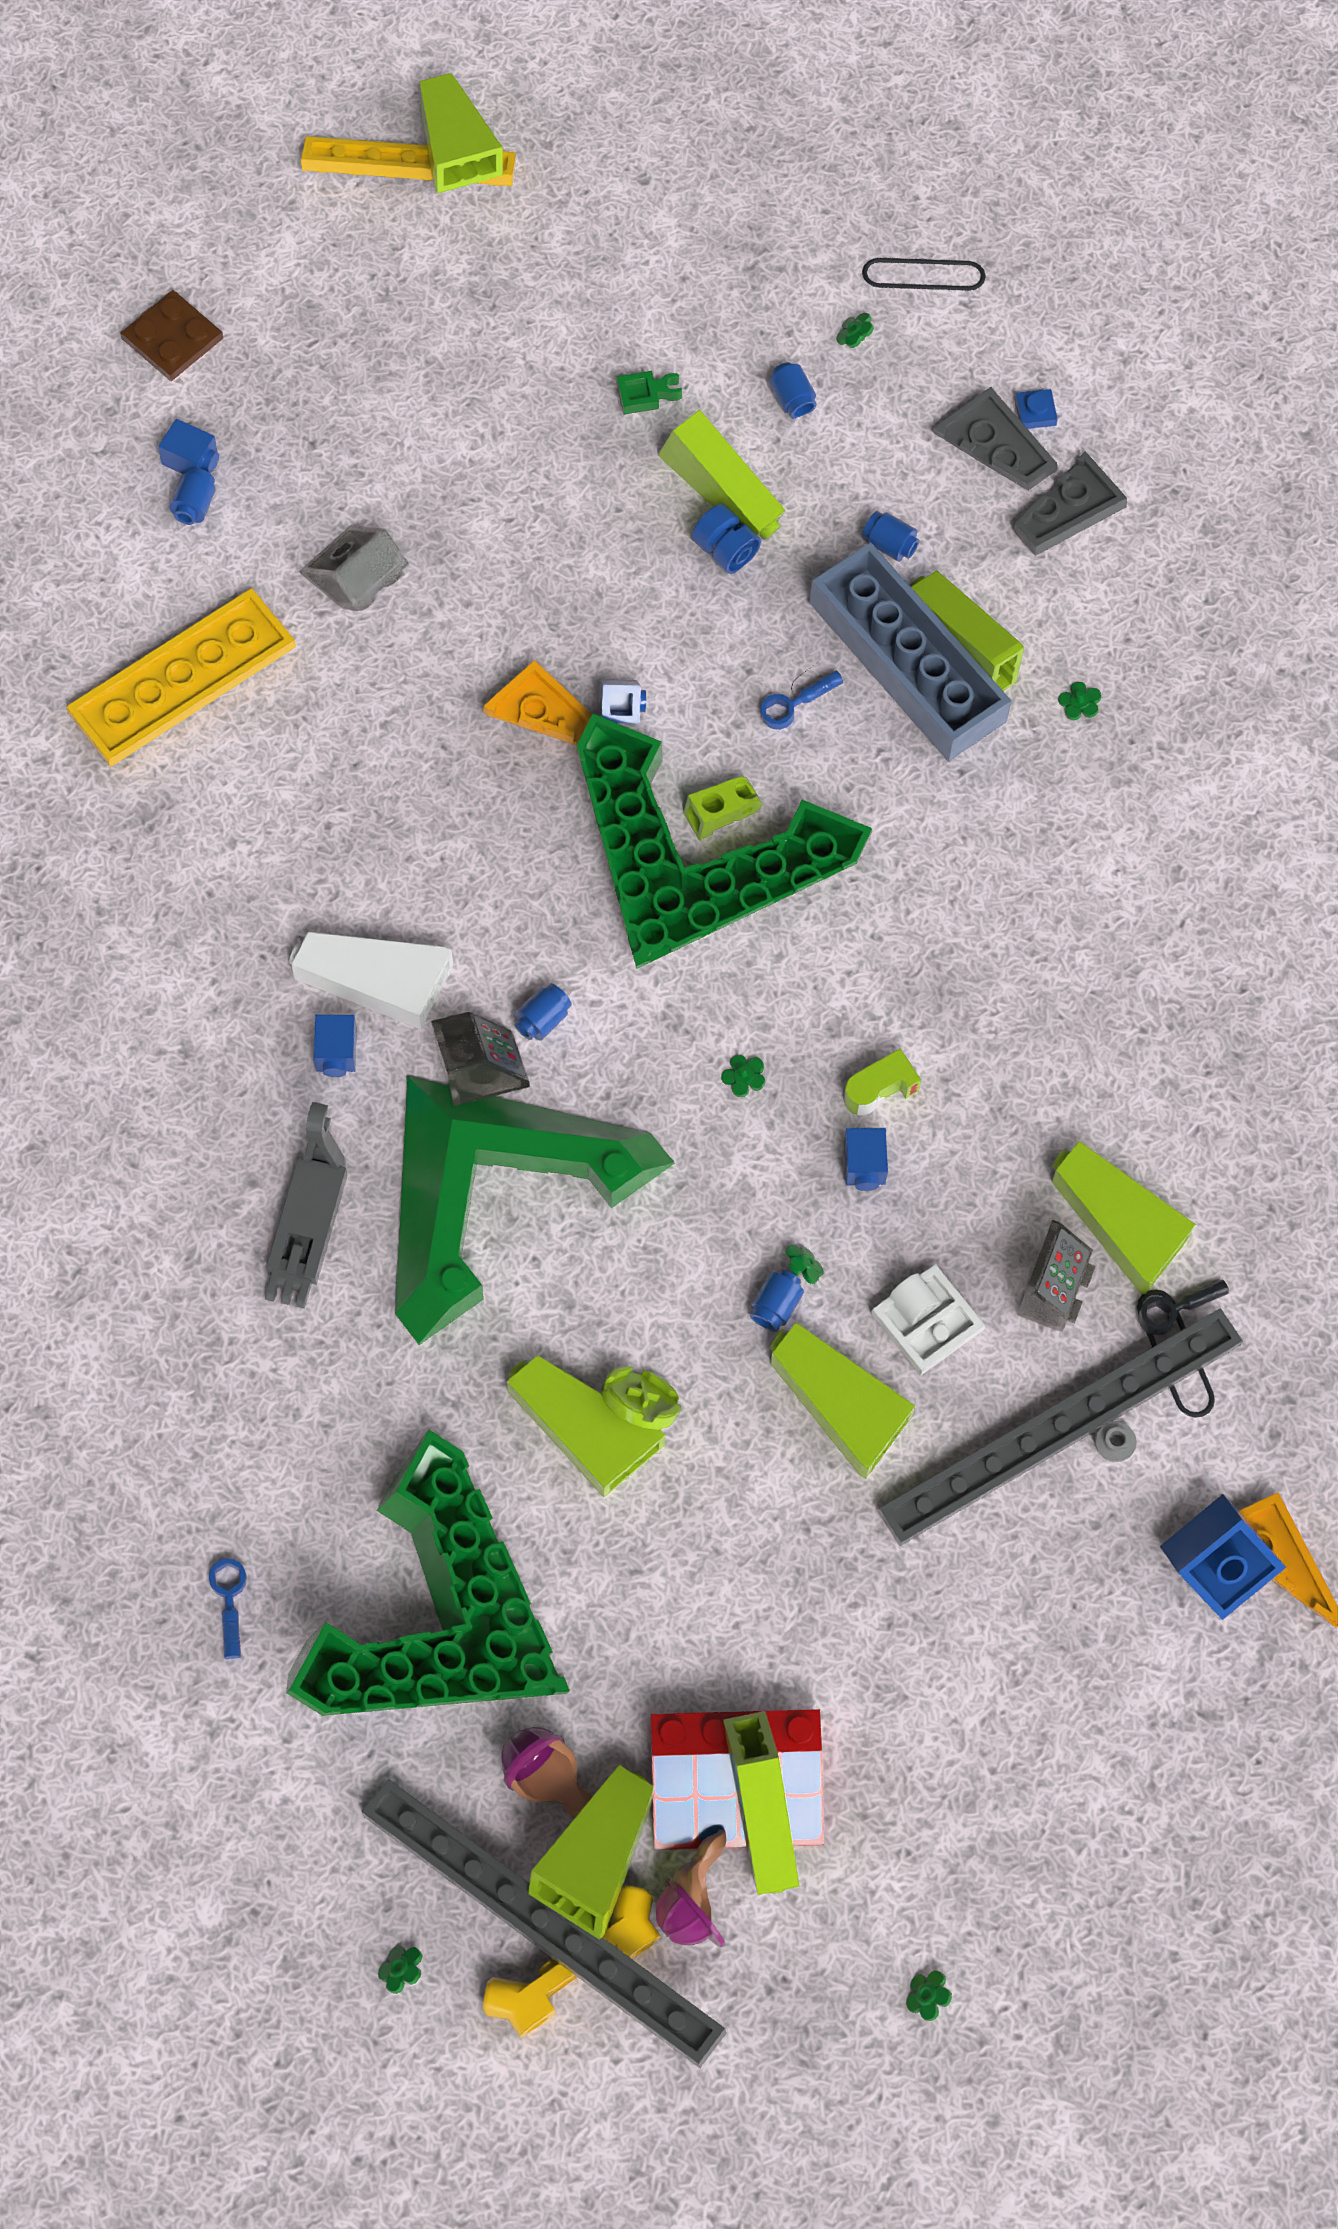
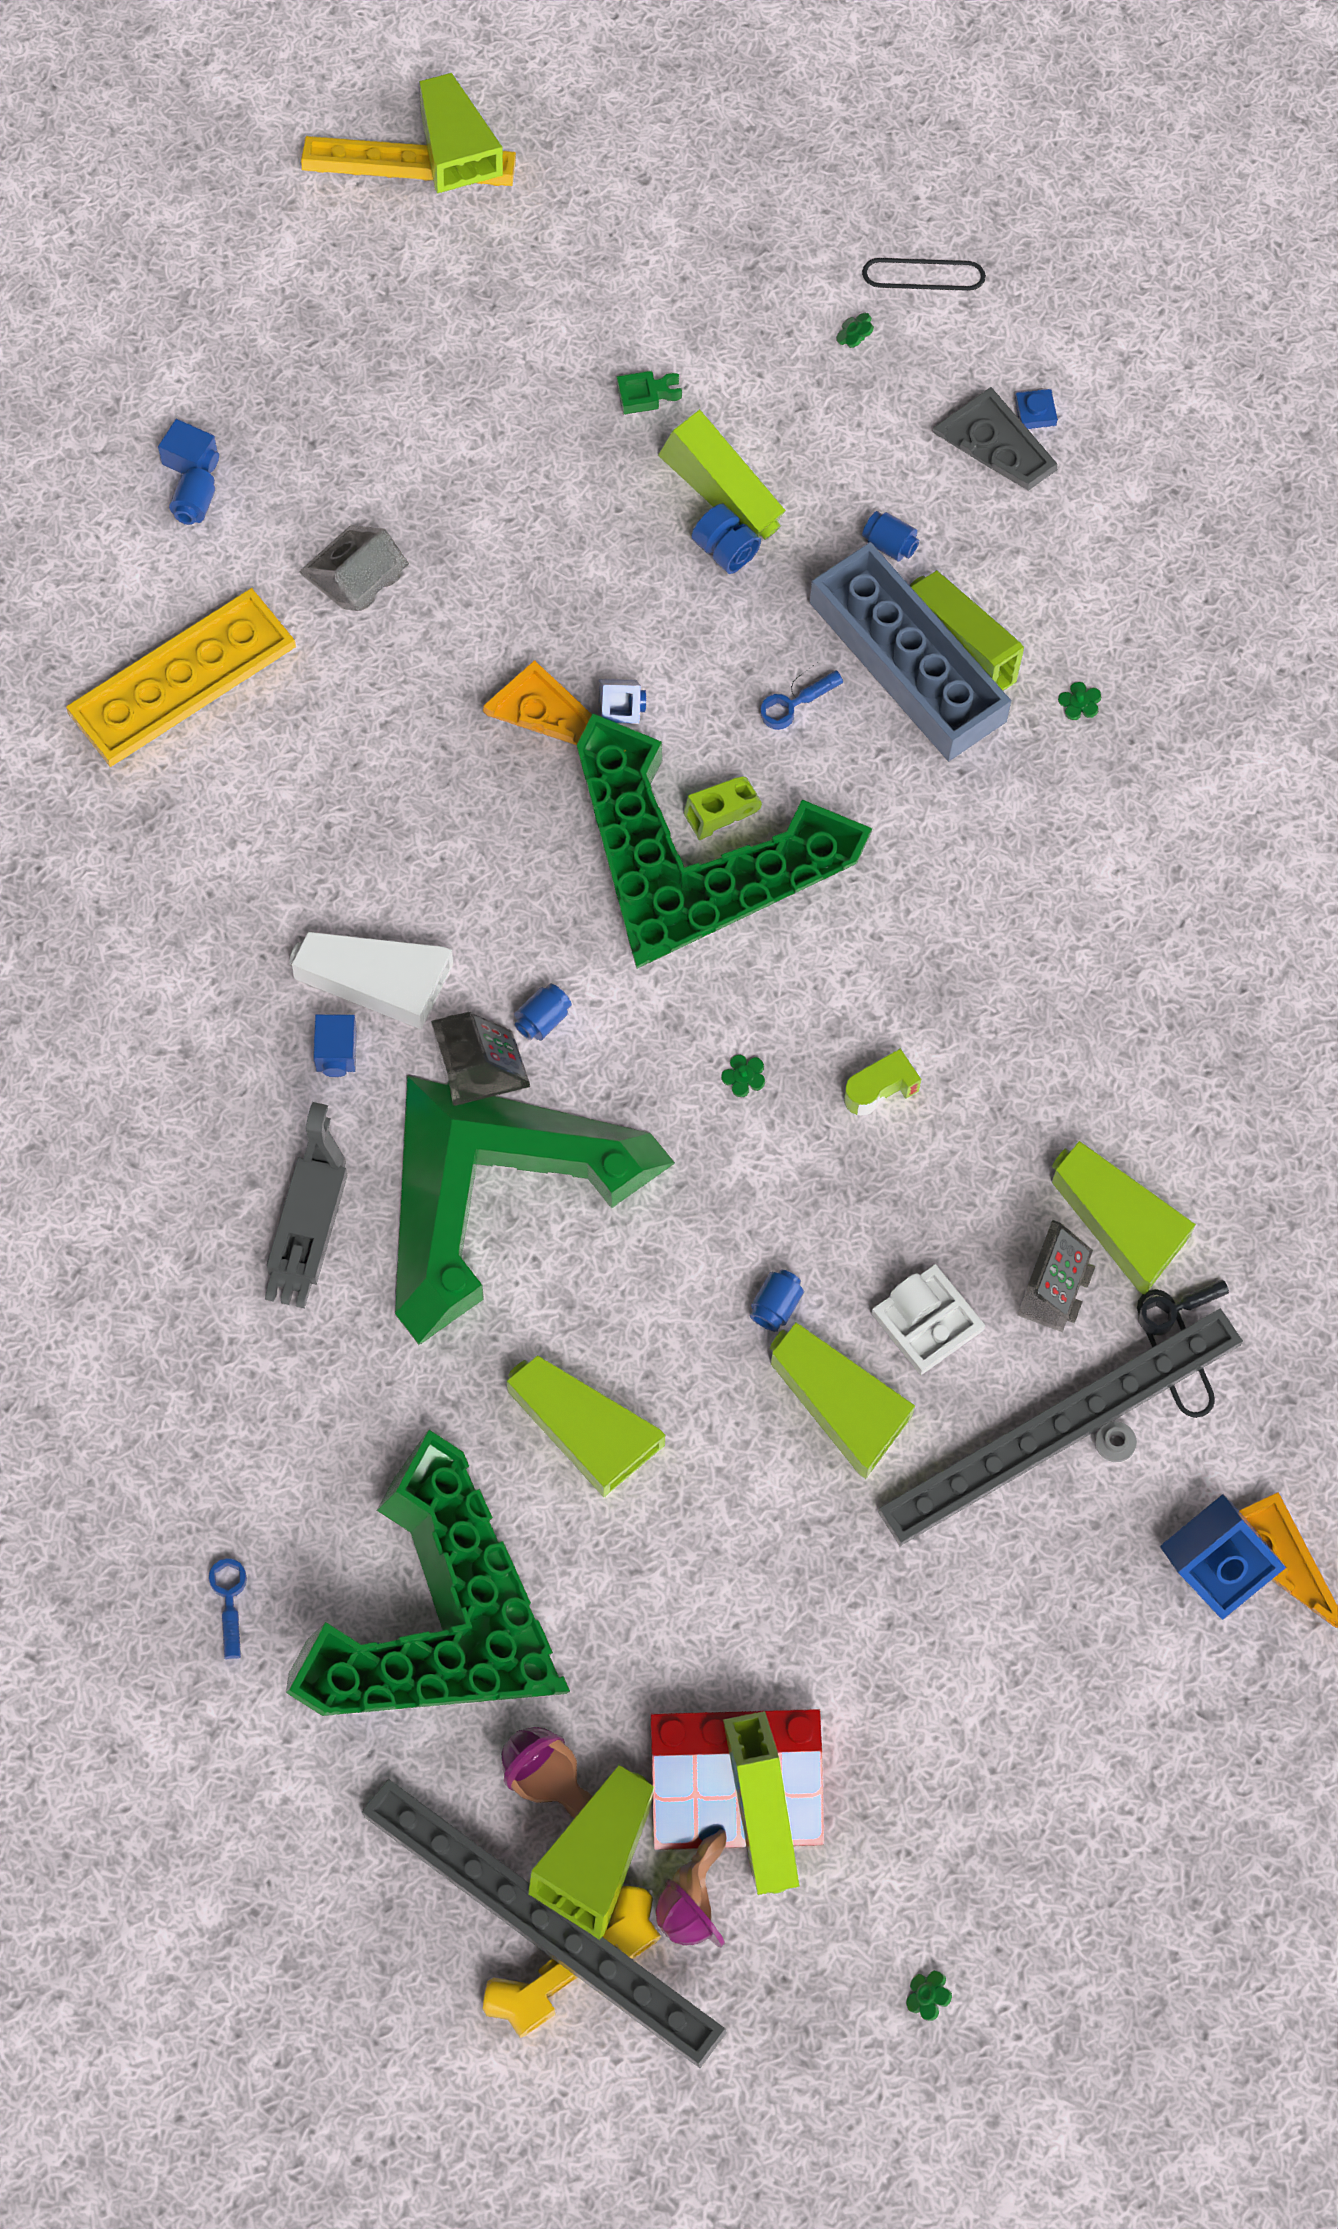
(172, 335): reddish brown plate -> none
(401, 1968): green plant -> none
(641, 1398): lime tile -> none
(793, 389): blue brick -> none
(803, 1263): green plant -> none
(865, 1158): blue brick -> none
(1070, 507): dark grey wing -> none

